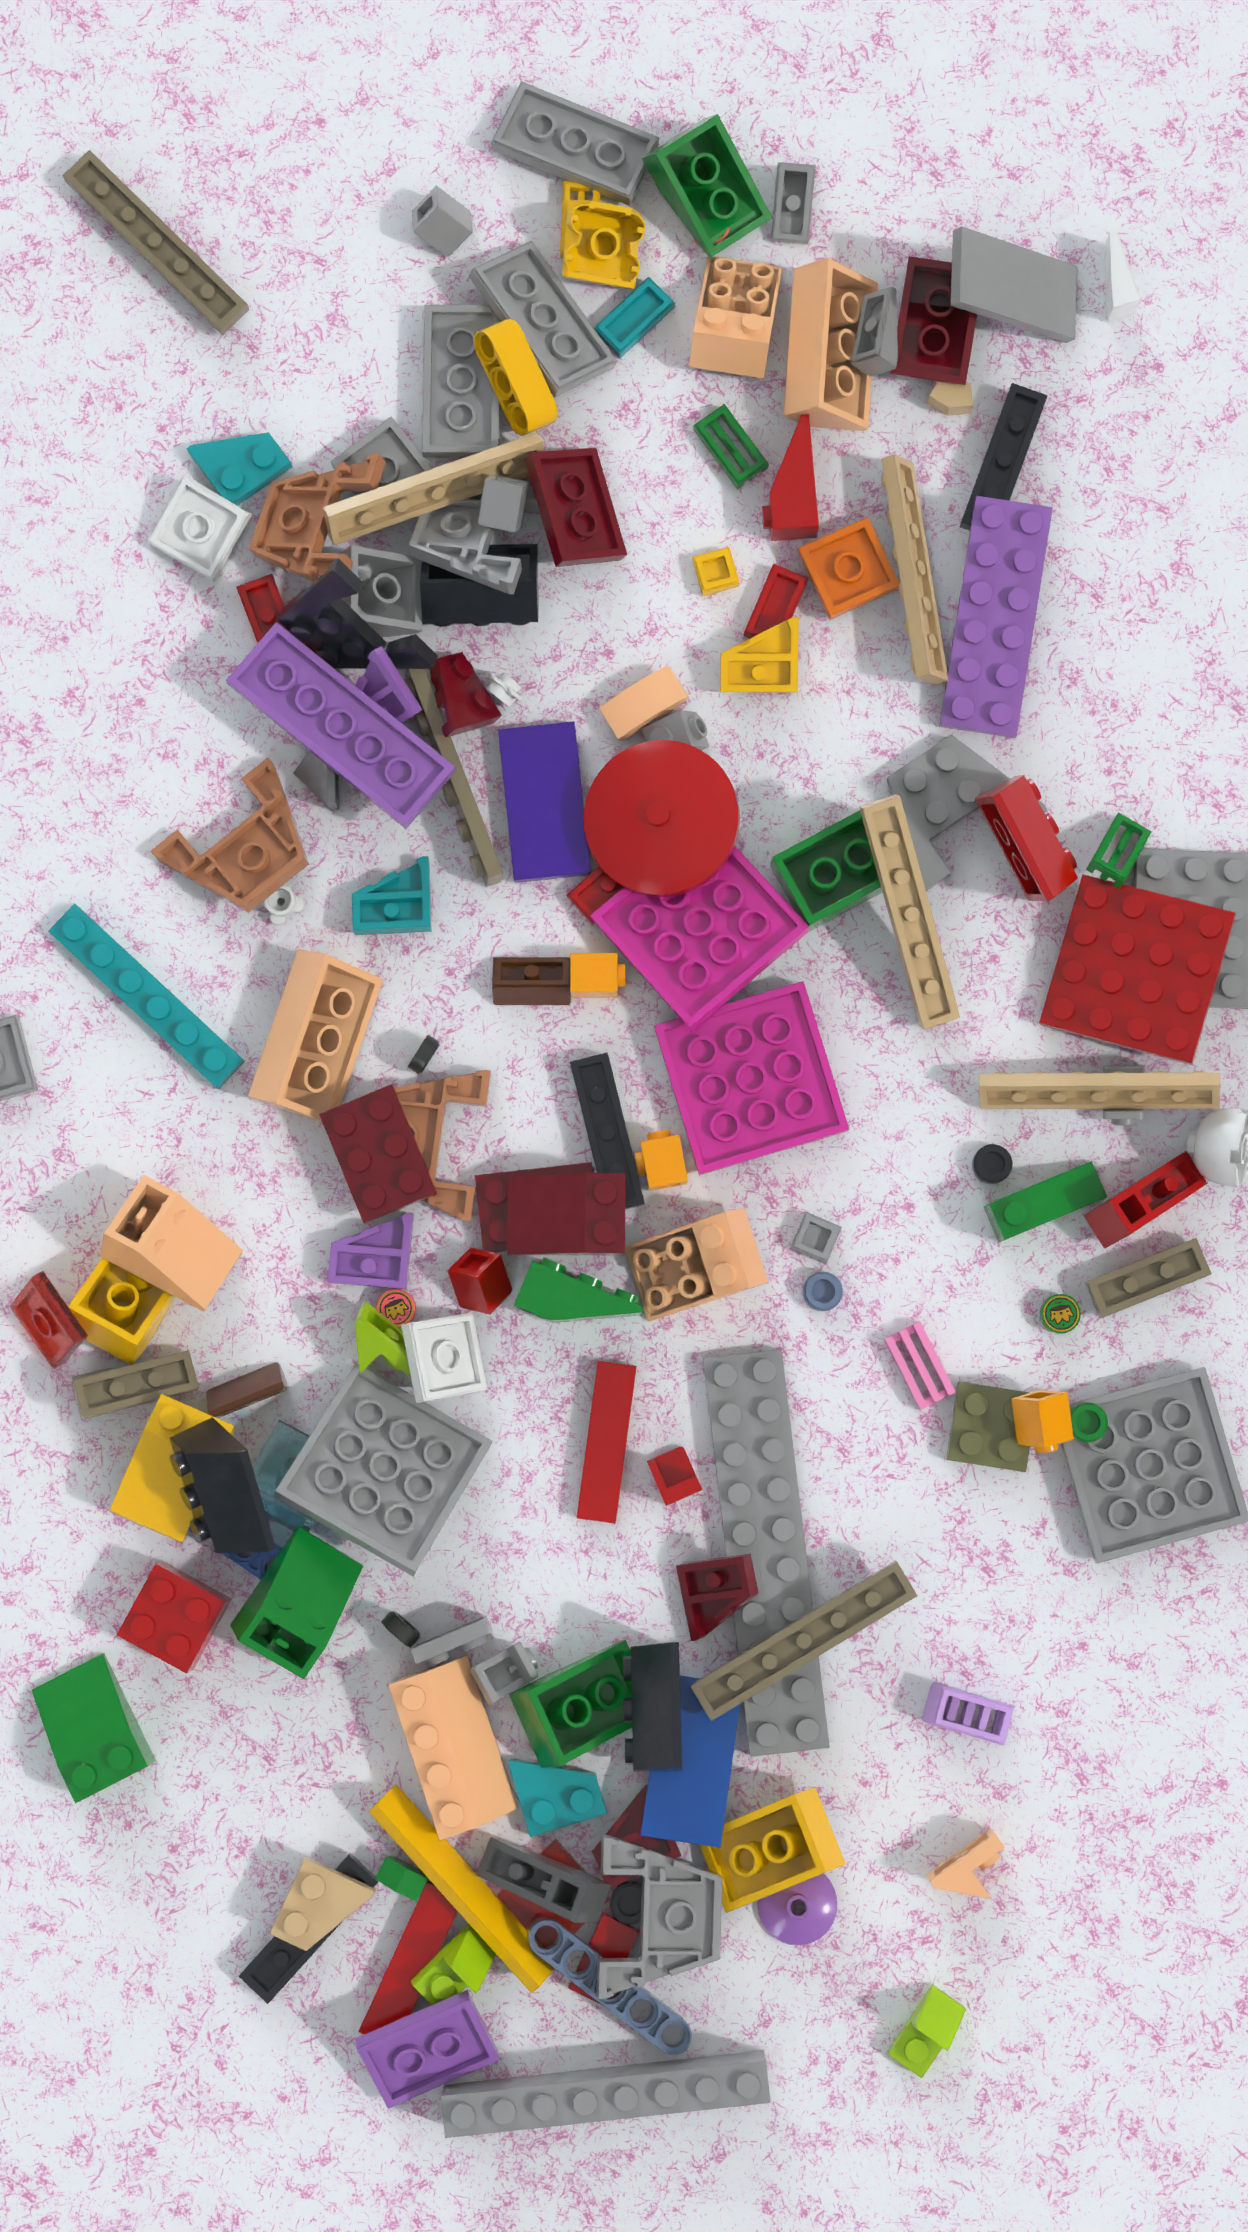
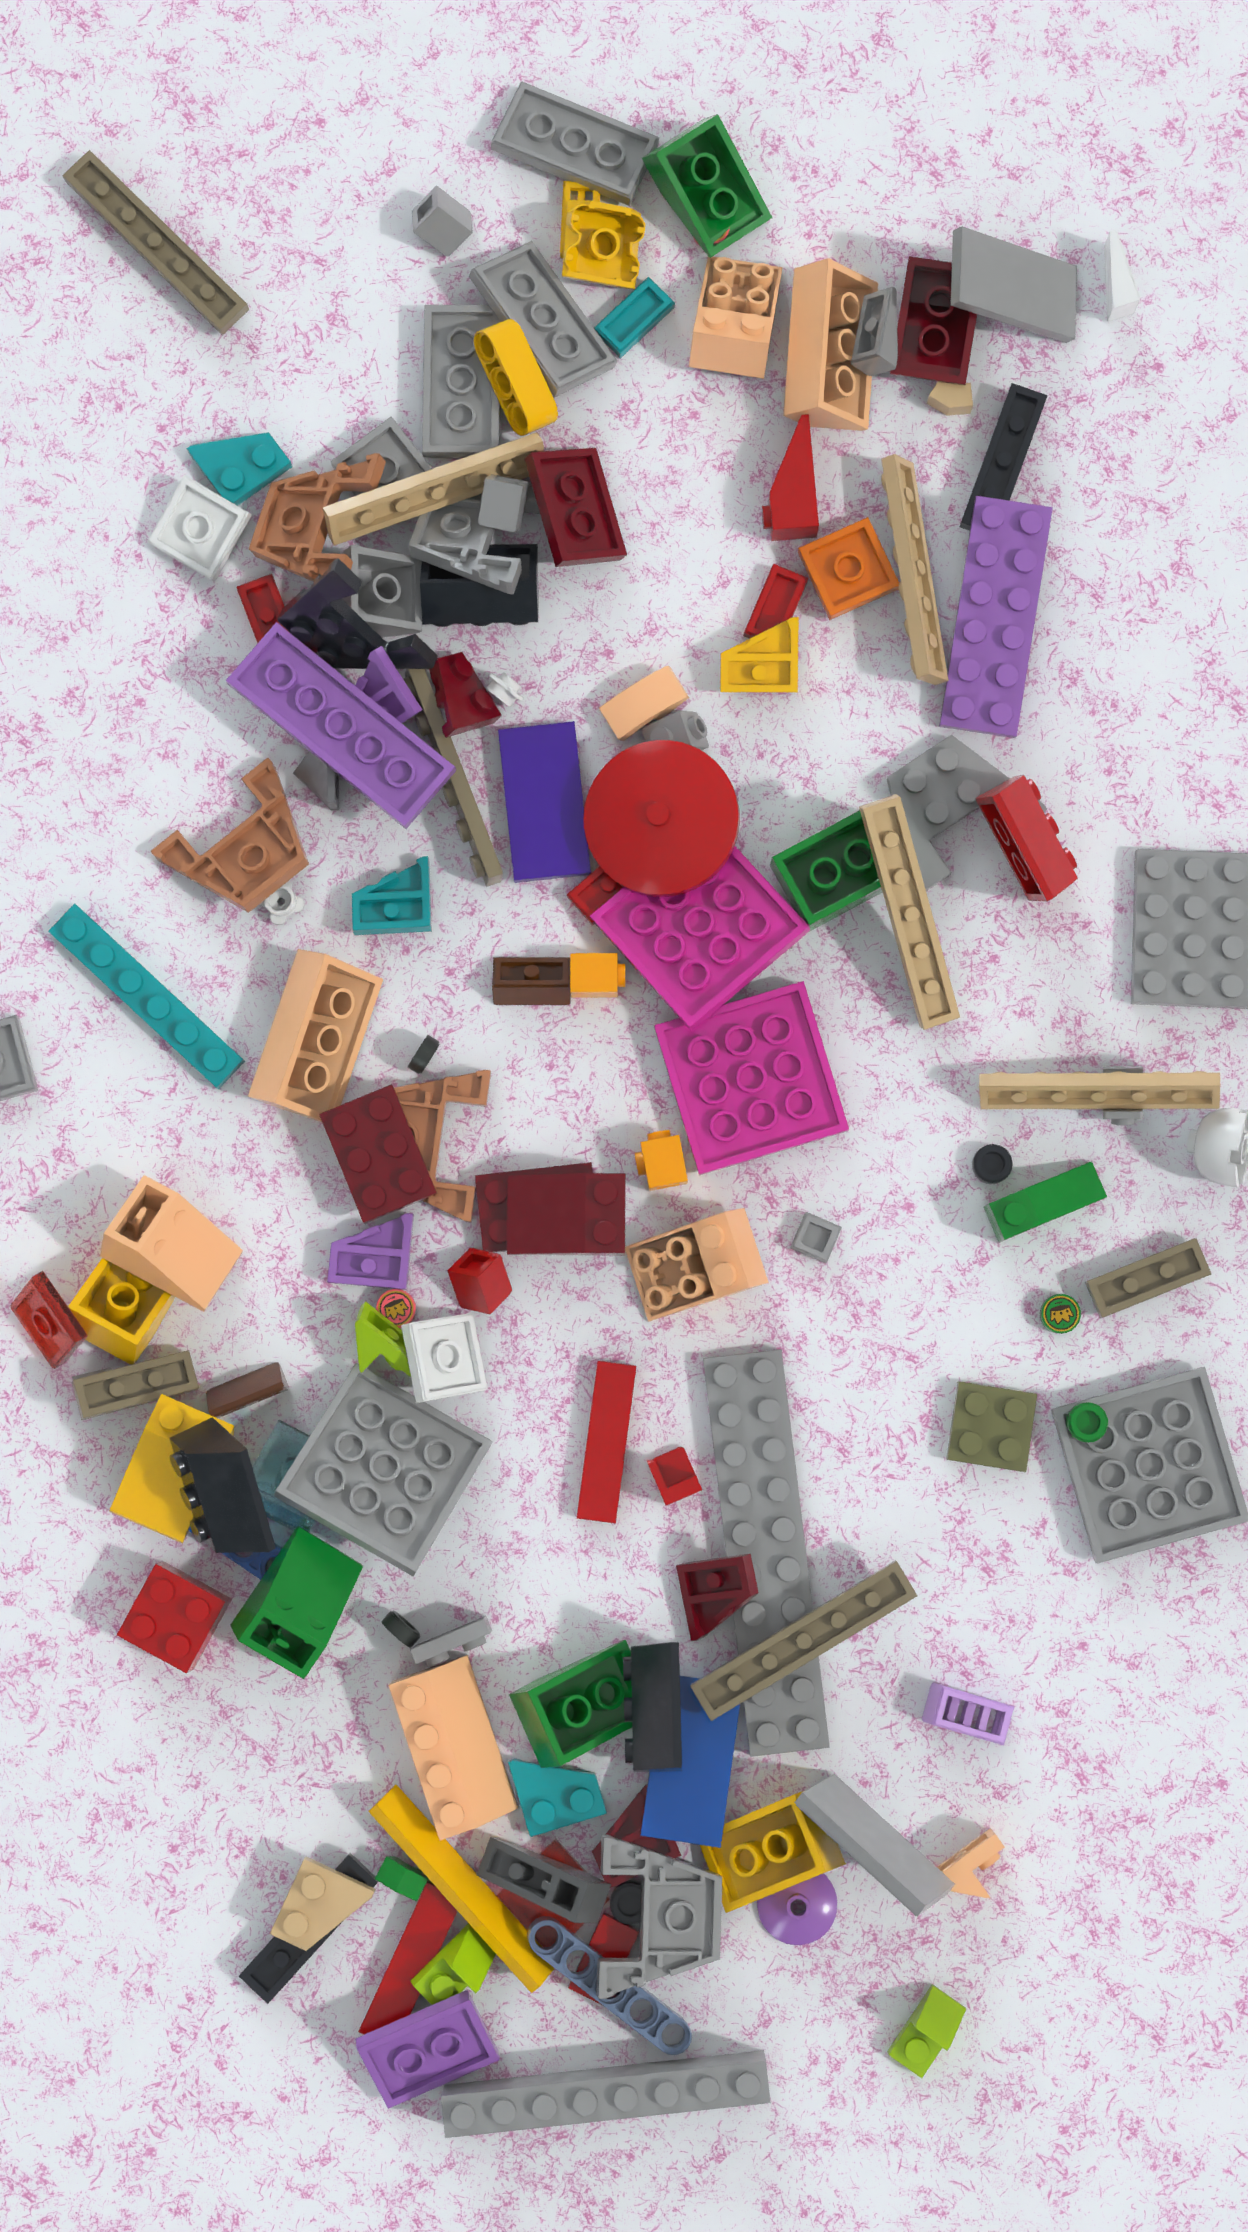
(91, 1728): green slope -> none
(505, 1672): light grey bracket -> none
(561, 1298): green slope -> none
(606, 1122): black plate -> none
(715, 571): yellow tile -> none
(748, 472): green tile -> none
(793, 203): light grey slope -> none
(822, 1291): sand blue tile -> none
(874, 1844): none -> light grey tile
(935, 1395): bright pink tile -> none
(1042, 1420): light orange brick -> none
(1108, 869): green tile -> none
(1137, 969): red plate -> none
(1145, 1200): red slope -> none

